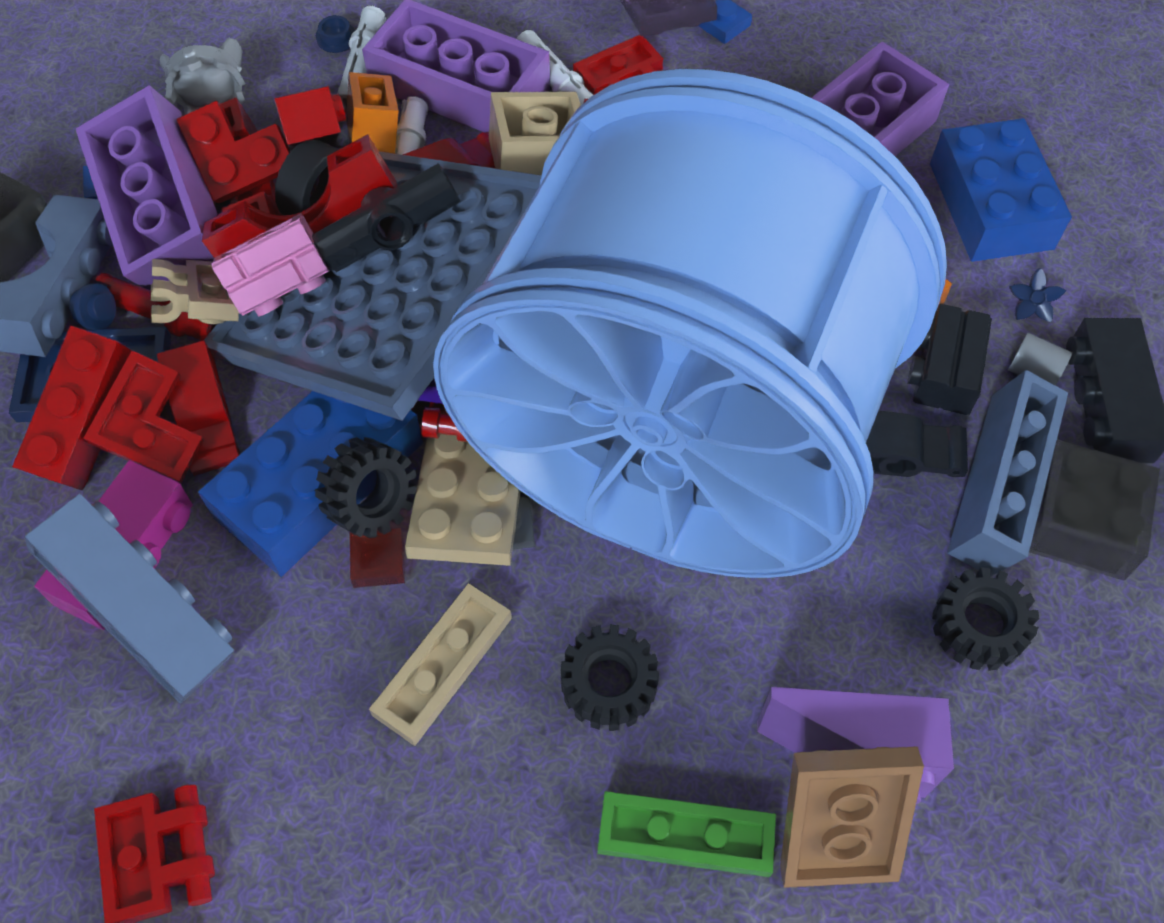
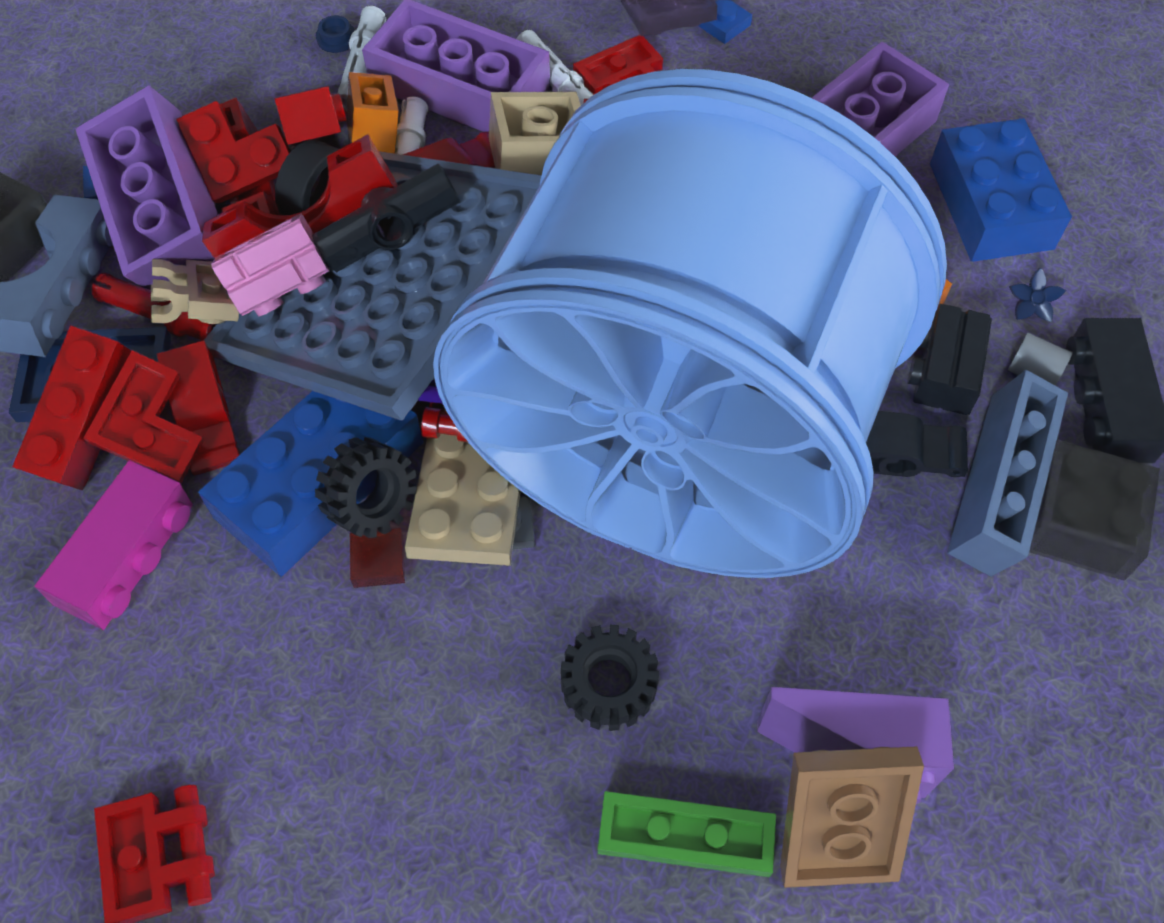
(93, 306): dark blue plate -> none
(130, 597): sand blue brick -> none
(203, 75): light grey hair -> none
(440, 664): tan plate -> none
(1005, 599): black tyre -> none

